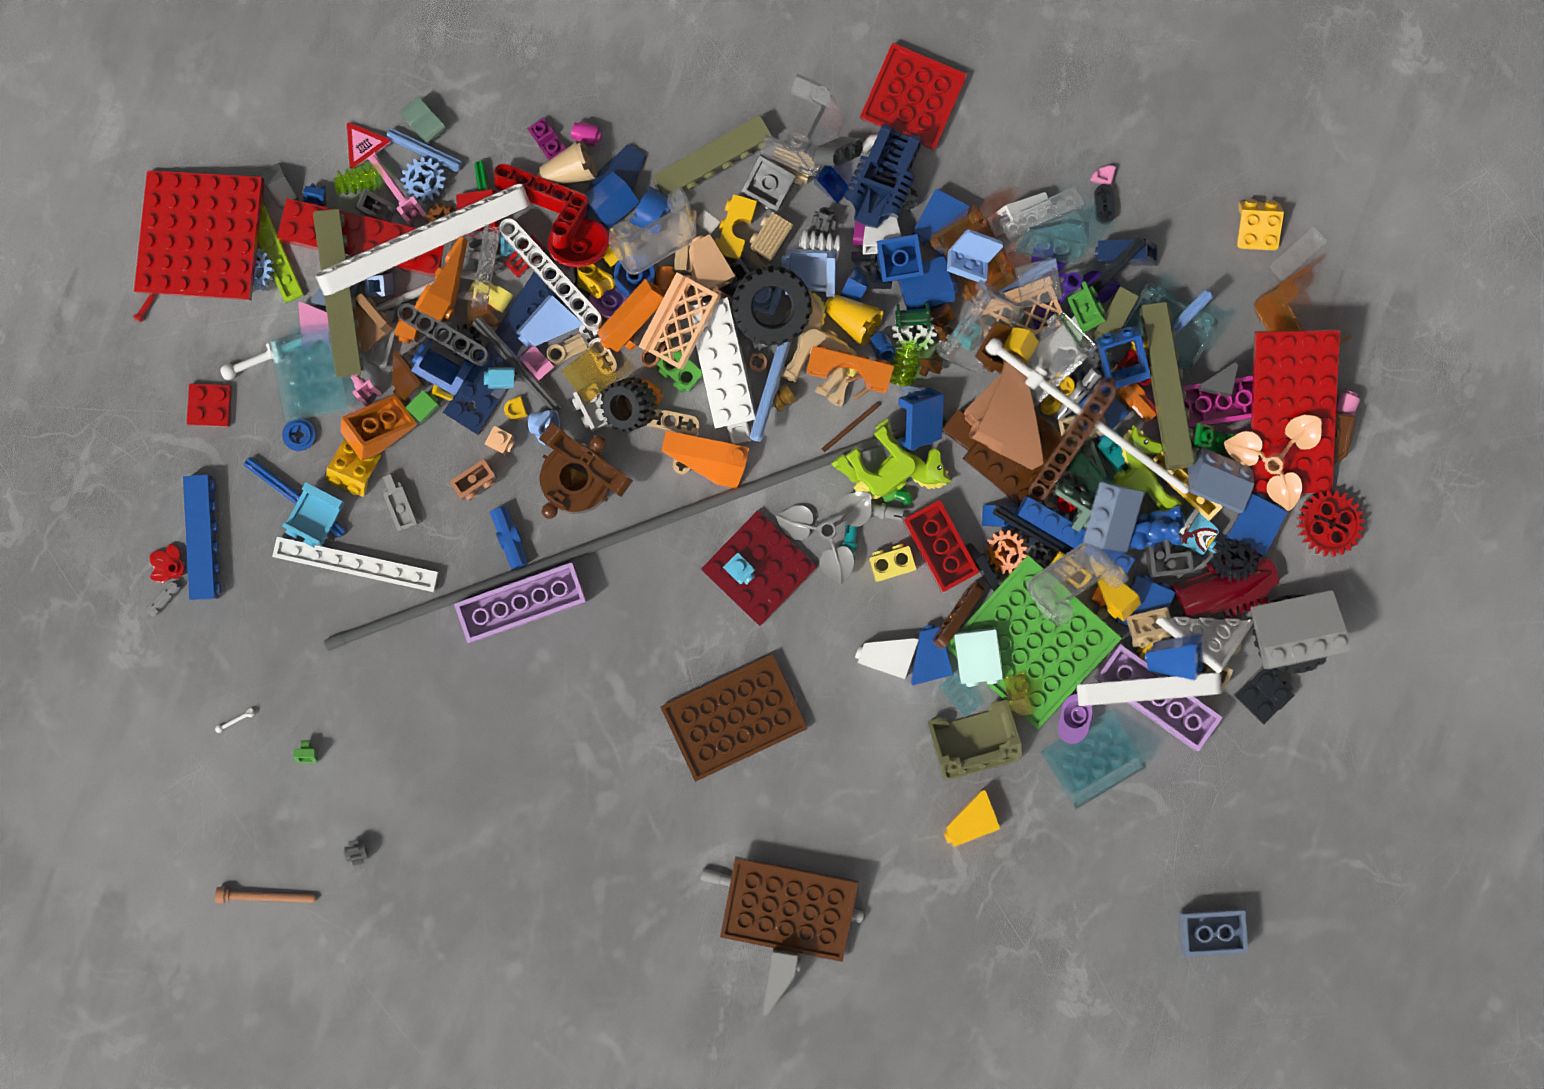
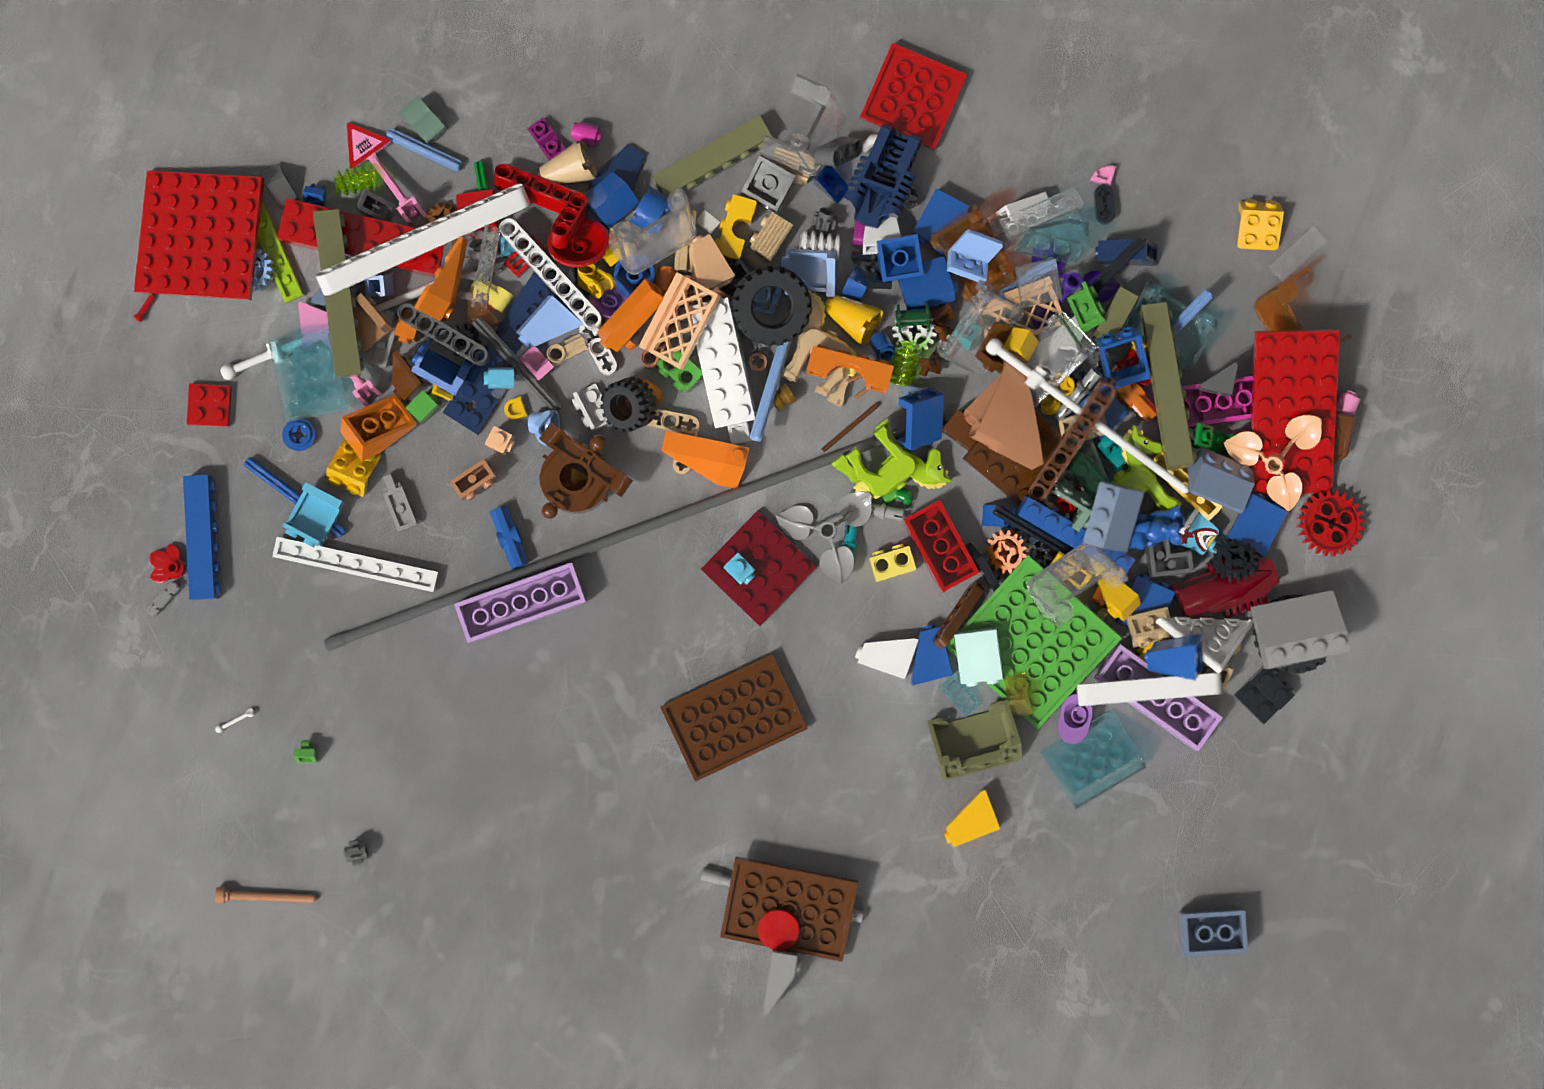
(431, 177): light blue gear -> none
(589, 374): clear yellow tile -> none
(778, 929): none -> red tile

